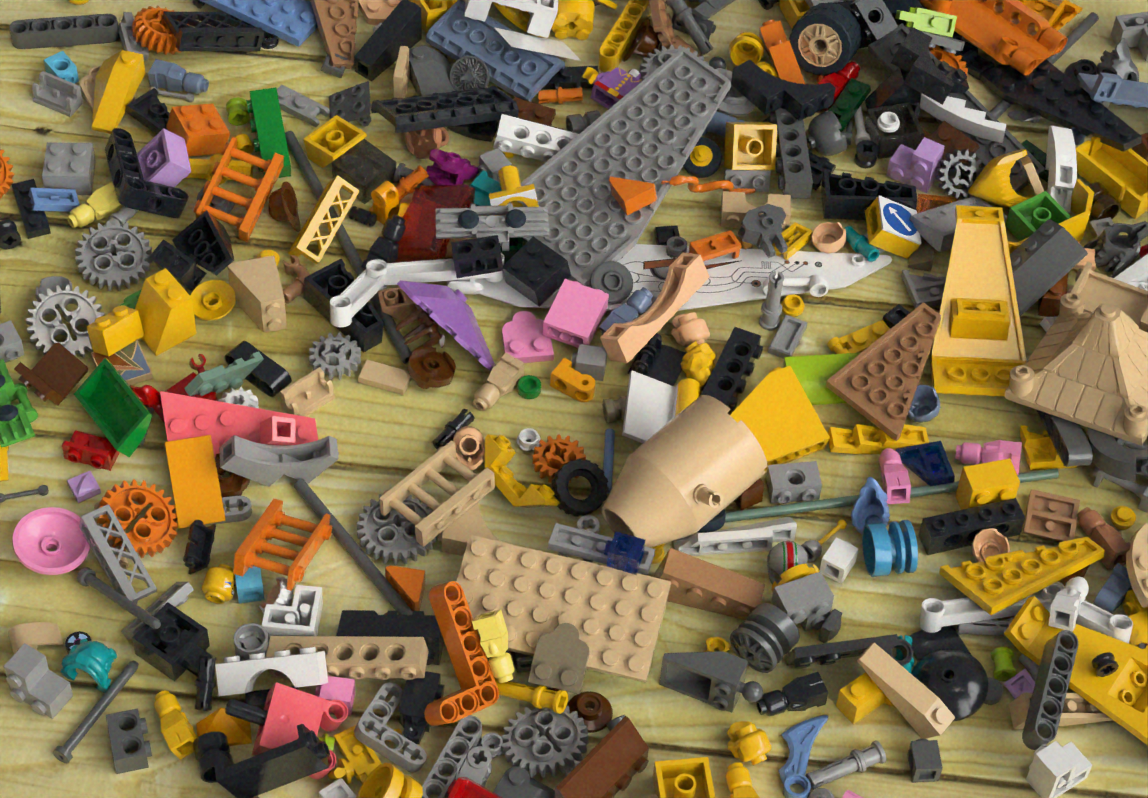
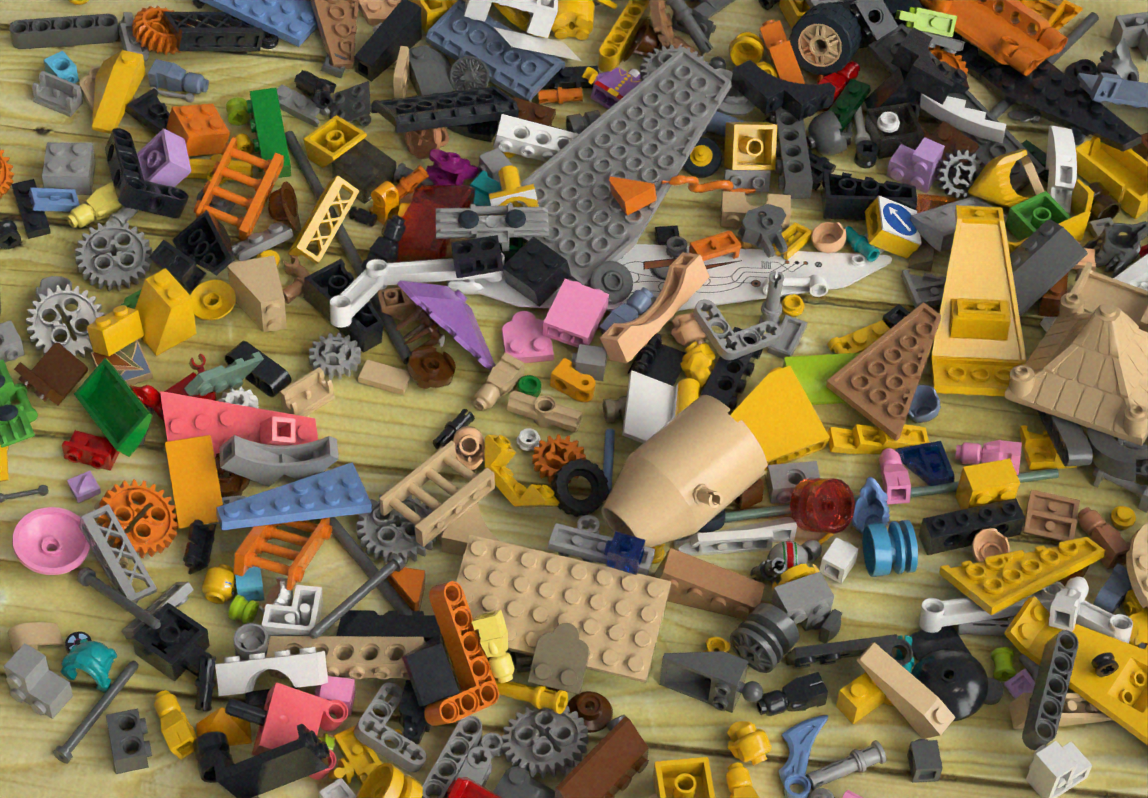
(243, 610): none -> lime wheel
(262, 241): none -> light grey hinge
(315, 497): none -> medium blue wing
(318, 88): none -> black piece
(395, 563): none -> dark grey bar
(430, 672): none -> black slope
(544, 411): none -> tan piece
(733, 339): none -> light grey beam
(768, 569): none -> black pin
(822, 505): none -> clear red wheel

